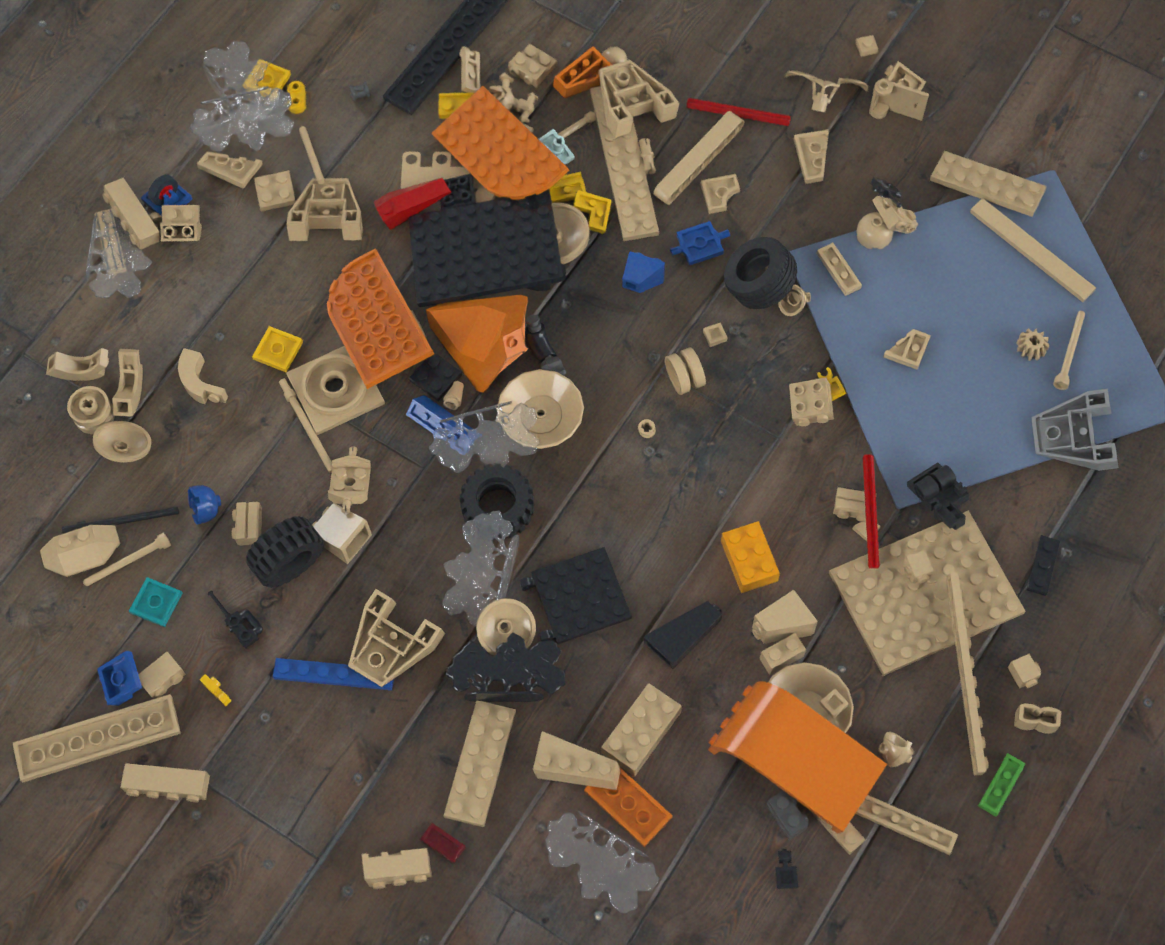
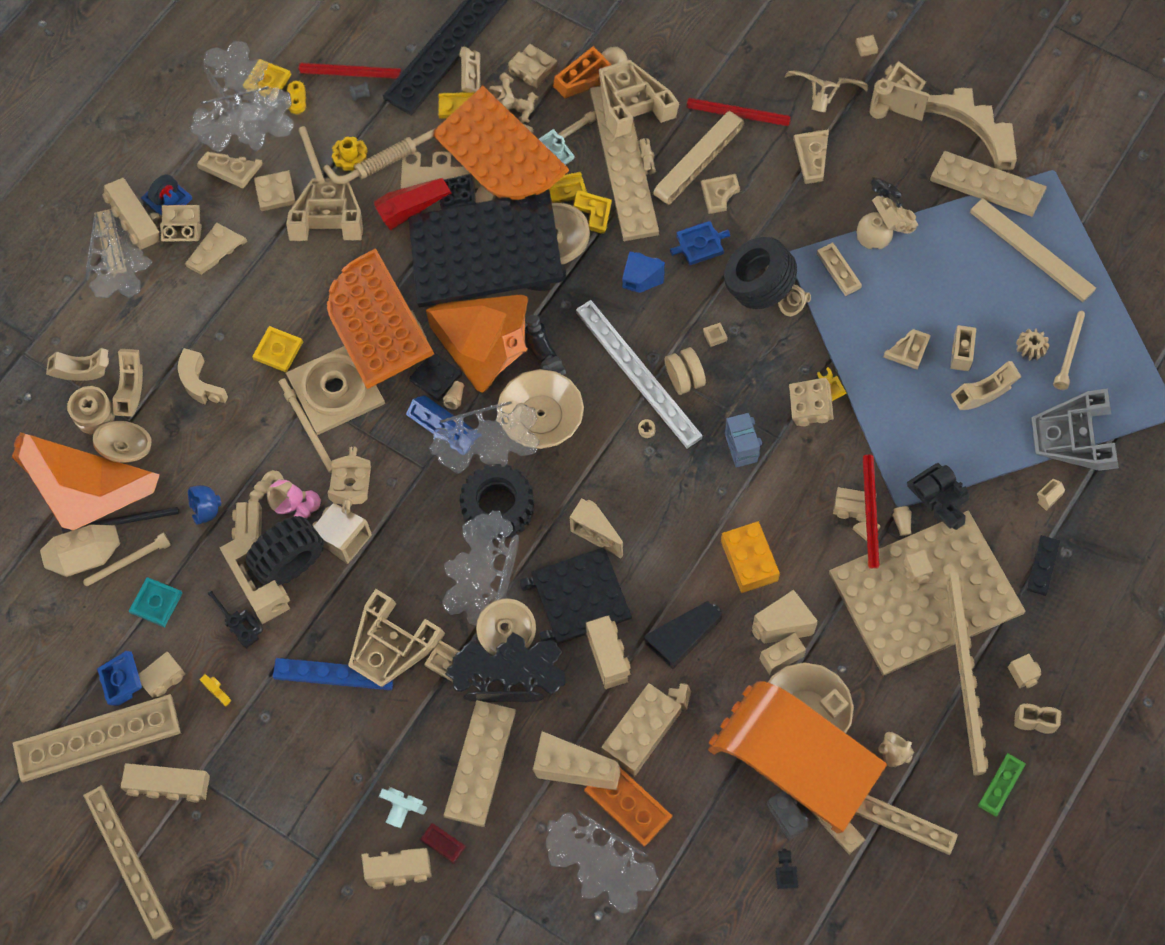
(80, 484): none -> orange panel
(128, 862): none -> tan tile
(215, 246): none -> tan wing
(266, 601): none -> tan plate
(284, 496): none -> hair
(347, 70): none -> red axle
(349, 153): none -> yellow plant
(381, 159): none -> tan piece
(401, 806): none -> light aqua plate
(441, 659): none -> tan plate
(593, 526): none -> tan slope
(608, 652): none -> tan piece
(639, 374): none -> white plate
(680, 695): none -> tan tile
(742, 439): none -> sand blue container
(903, 520): none -> tan cone
(963, 348): none -> tan brick
(979, 393): none -> tan arch
(997, 137): none -> tan arch
(1050, 493): none -> tan piece

